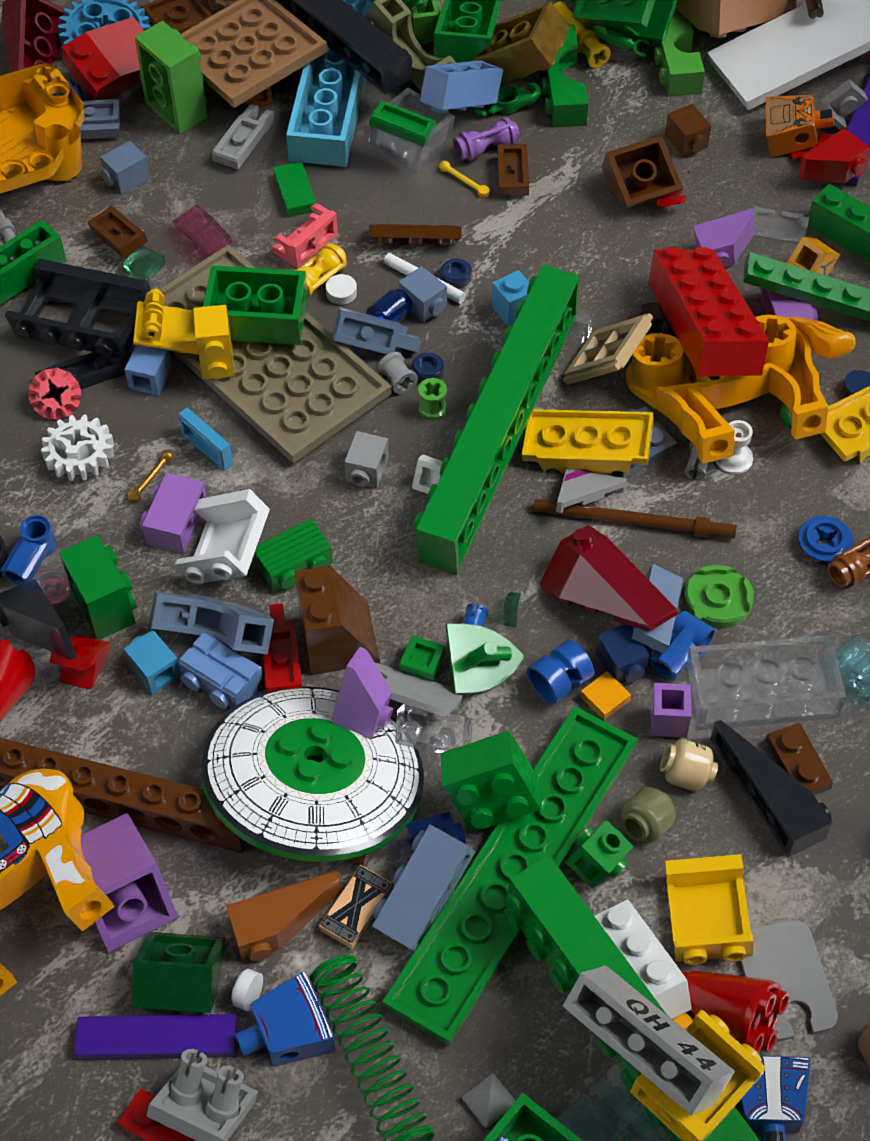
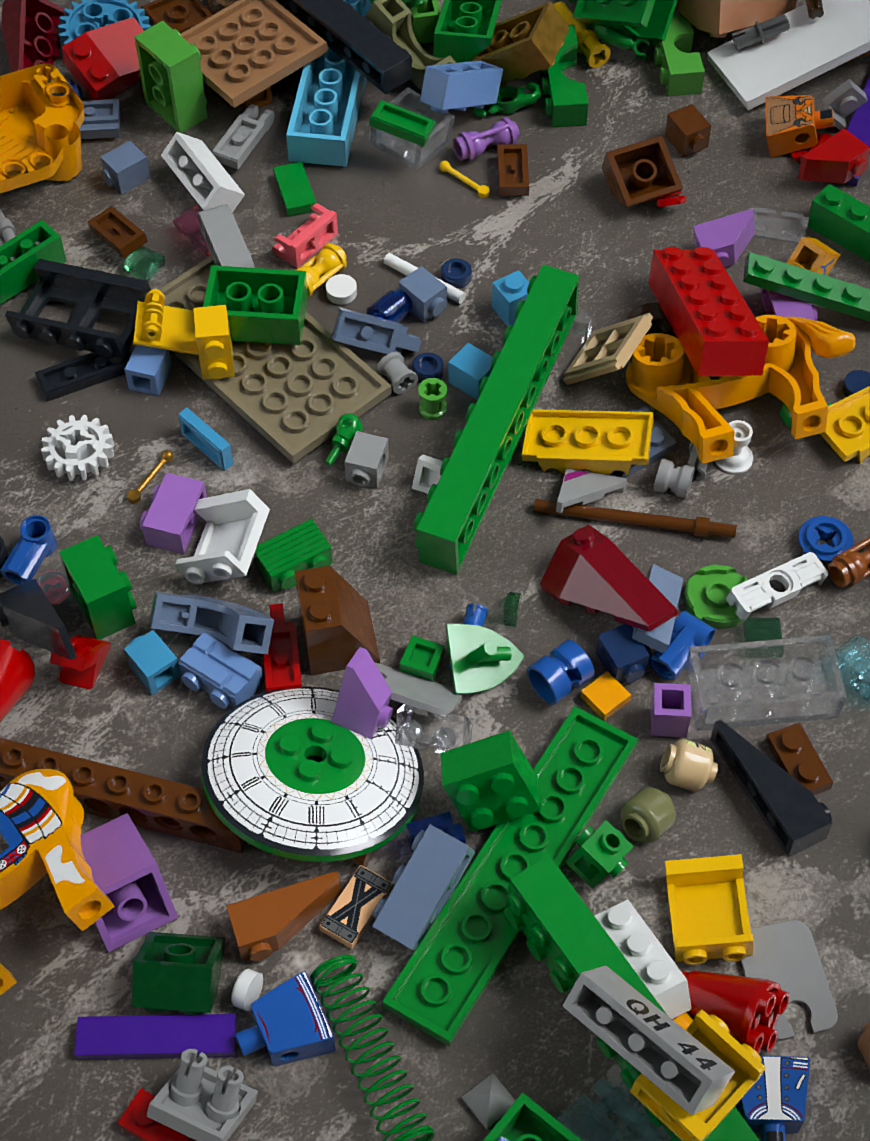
(49, 407): coral gear -> none
(201, 173): none -> white brick
(224, 237): none -> light grey beam
(346, 429): none -> green piece
(415, 233): reddish brown plate -> none
(468, 369): none -> dark azure brick
(678, 479): none -> light grey wheel
(760, 32): none -> dark grey axle
(762, 629): none -> clear green tile
(793, 575): none -> white piece

